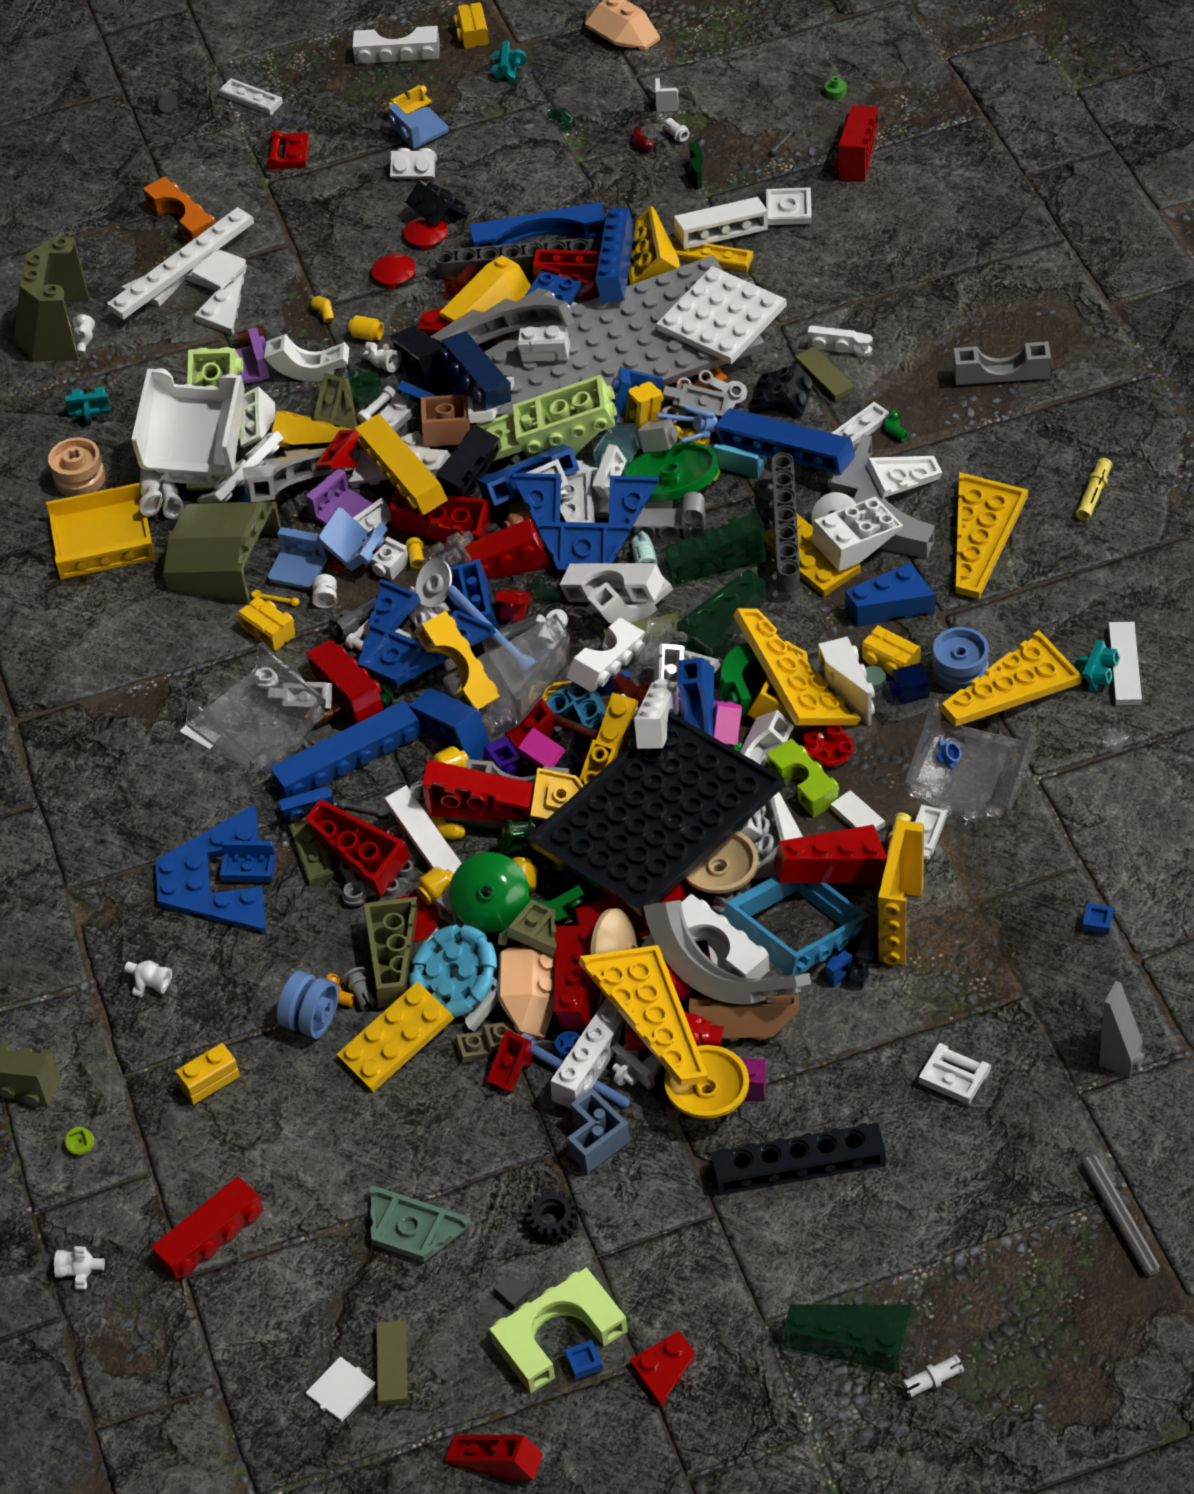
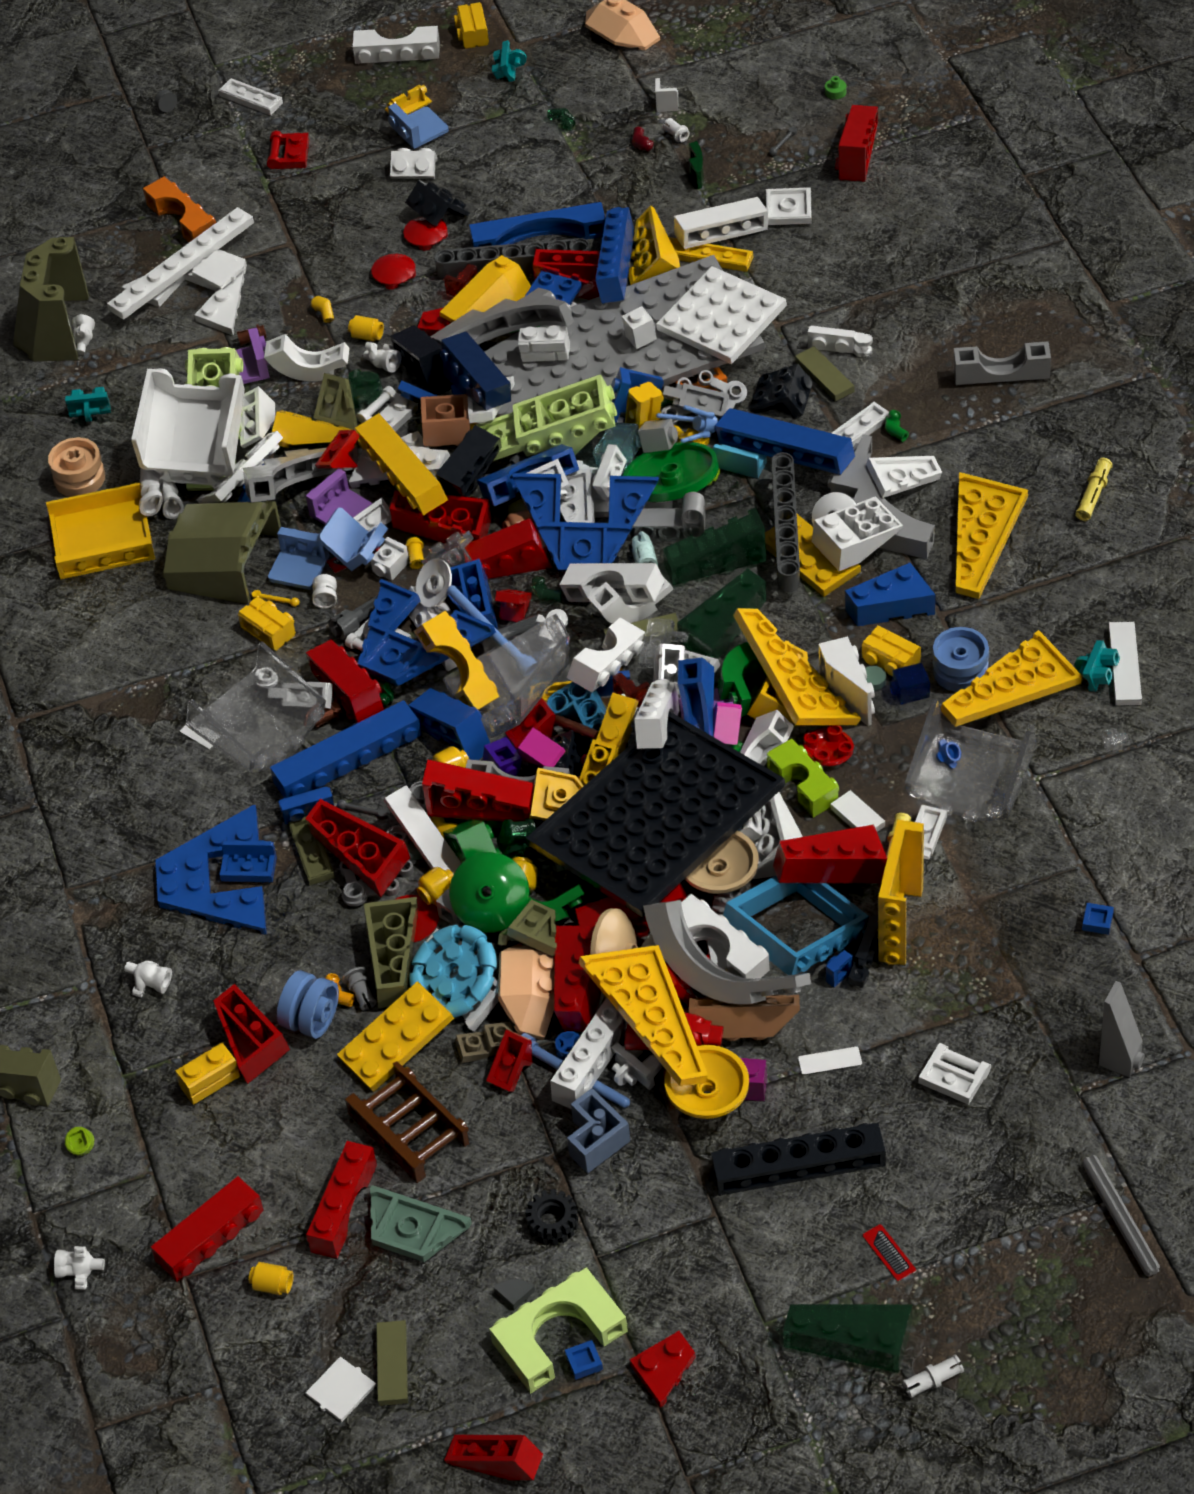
(250, 1033): none -> red wedge
(271, 1278): none -> yellow brick
(331, 1219): none -> red arch
(396, 1144): none -> reddish brown fence
(470, 839): none -> green brick
(639, 327): none -> white brick
(830, 1060): none -> white sticker
(889, 1252): none -> sticker

